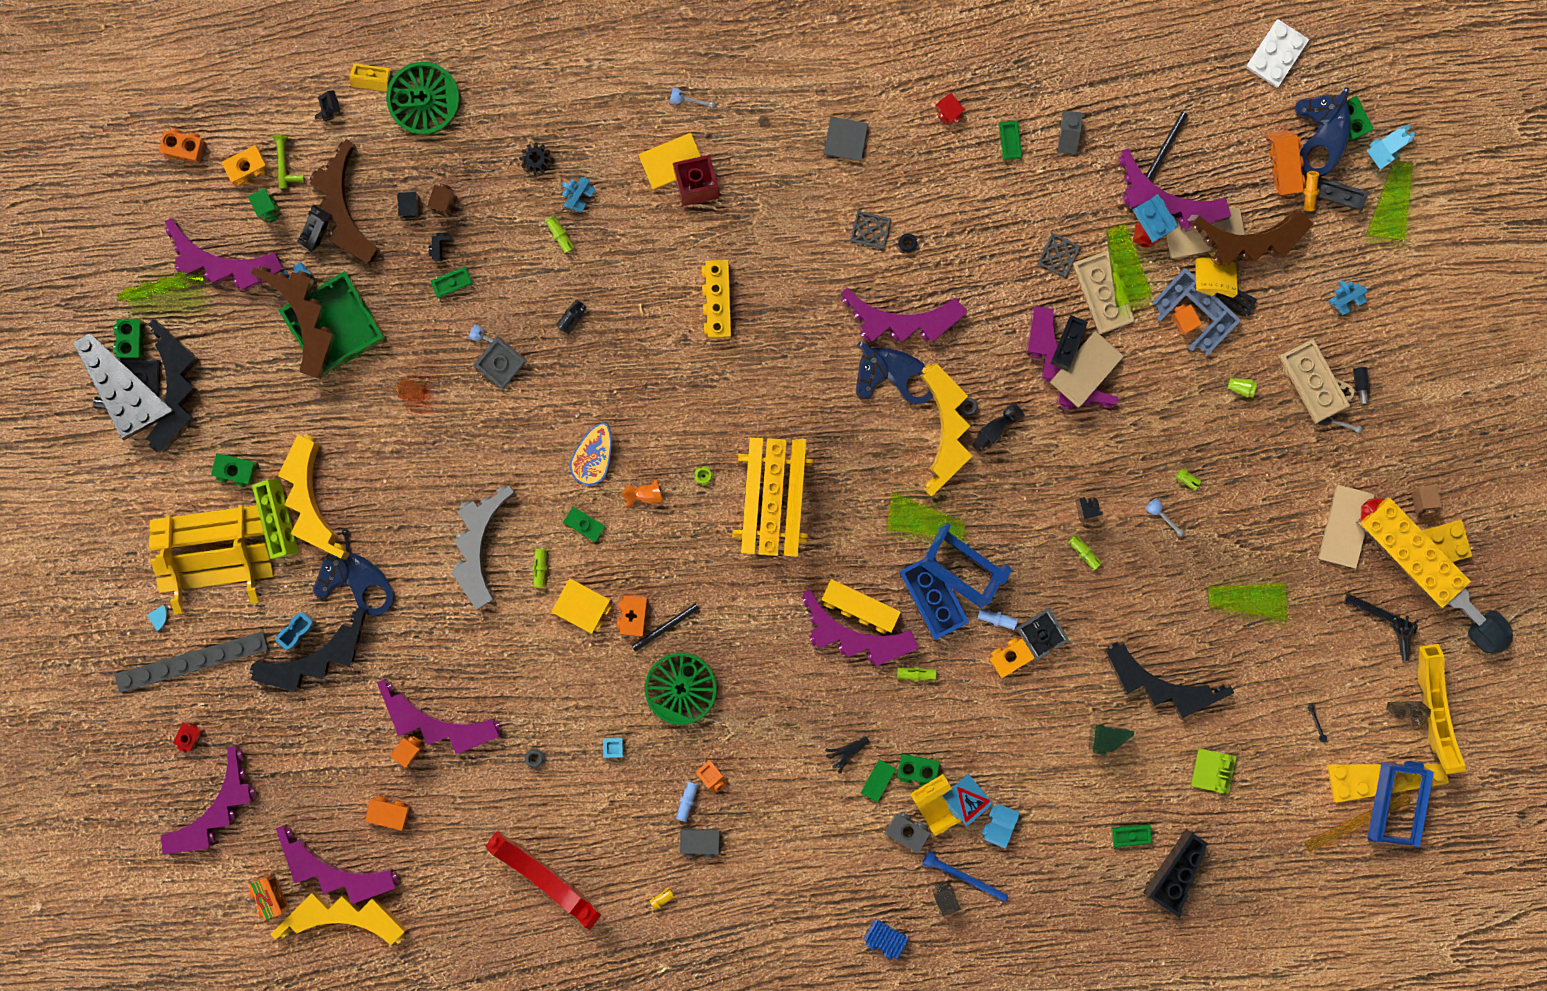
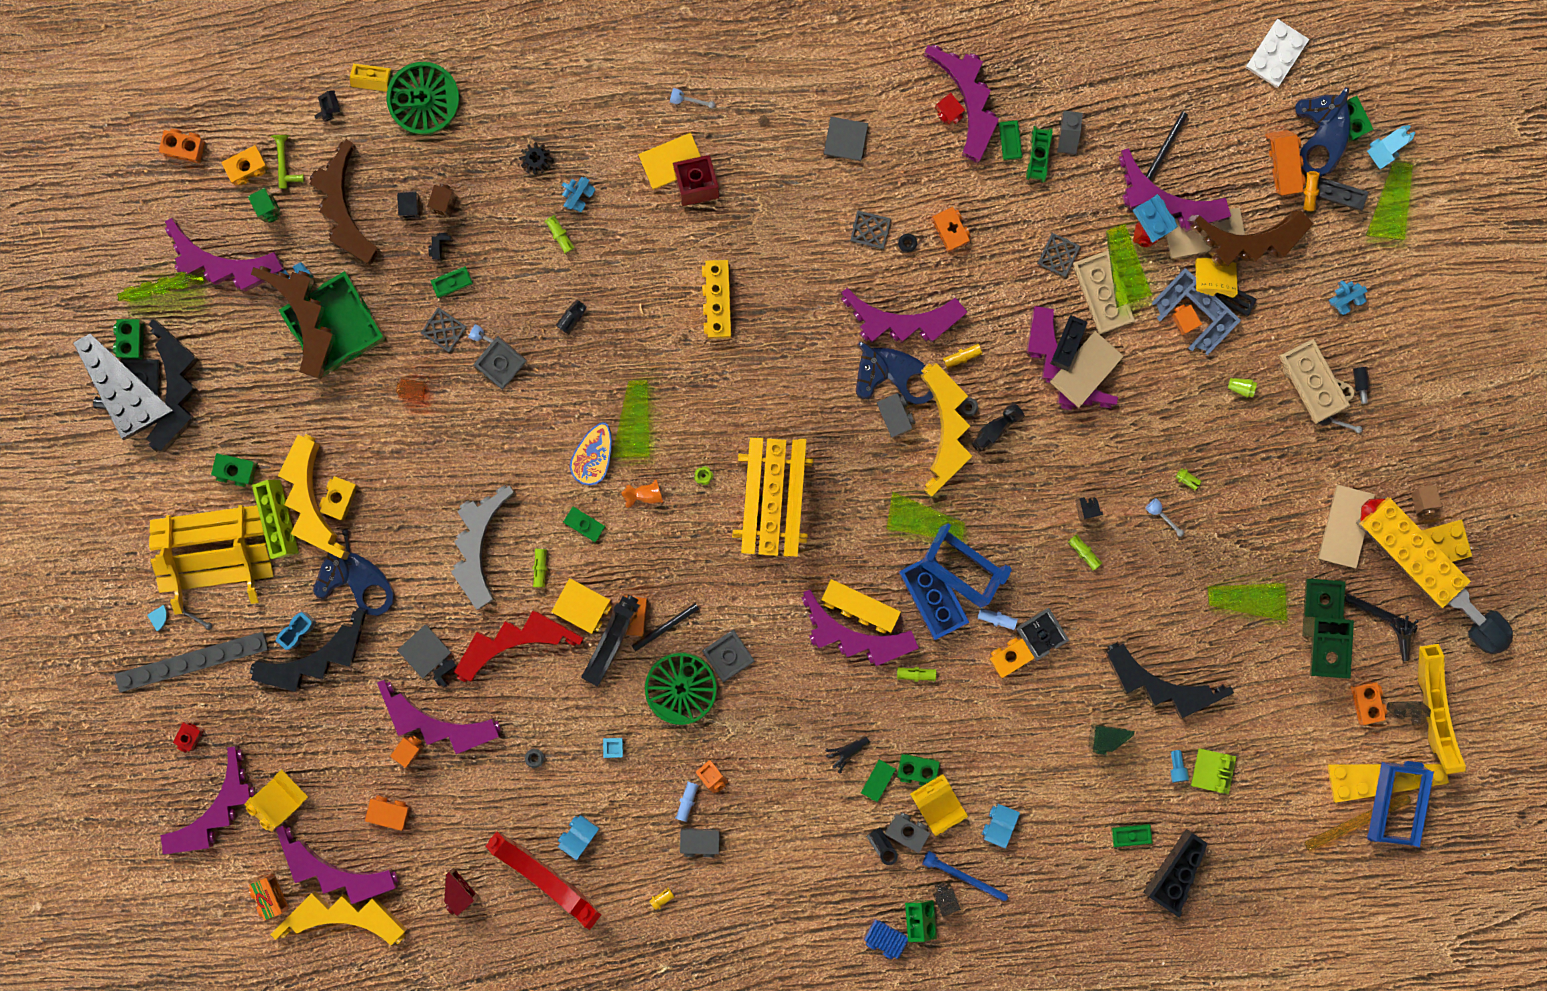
(208, 626): none -> dark grey hinge
(276, 801): none -> yellow panel
(314, 228): black hinge -> none
(347, 491): none -> yellow brick
(424, 651): none -> dark grey tile
(431, 321): none -> dark grey window
(445, 666): none -> black bracket
(457, 893): none -> dark red slope
(536, 629): none -> red arch
(578, 837): none -> dark azure brick
(611, 640): none -> black arch
(633, 427): none -> clear neon green wing
(728, 655): none -> dark grey tile
(881, 845): none -> black piece
(896, 415): none -> dark grey brick
(920, 920): none -> green brick
(942, 223): none -> orange brick
(962, 356): none -> yellow pin
(964, 73): none -> magenta arch
(967, 800): dark azure piece -> none
(1037, 166): none -> green piece
(1178, 773): none -> dark azure piece
(1323, 738): black hinge -> none
(1328, 628): none -> dark green bracket
(1363, 705): none -> orange brick

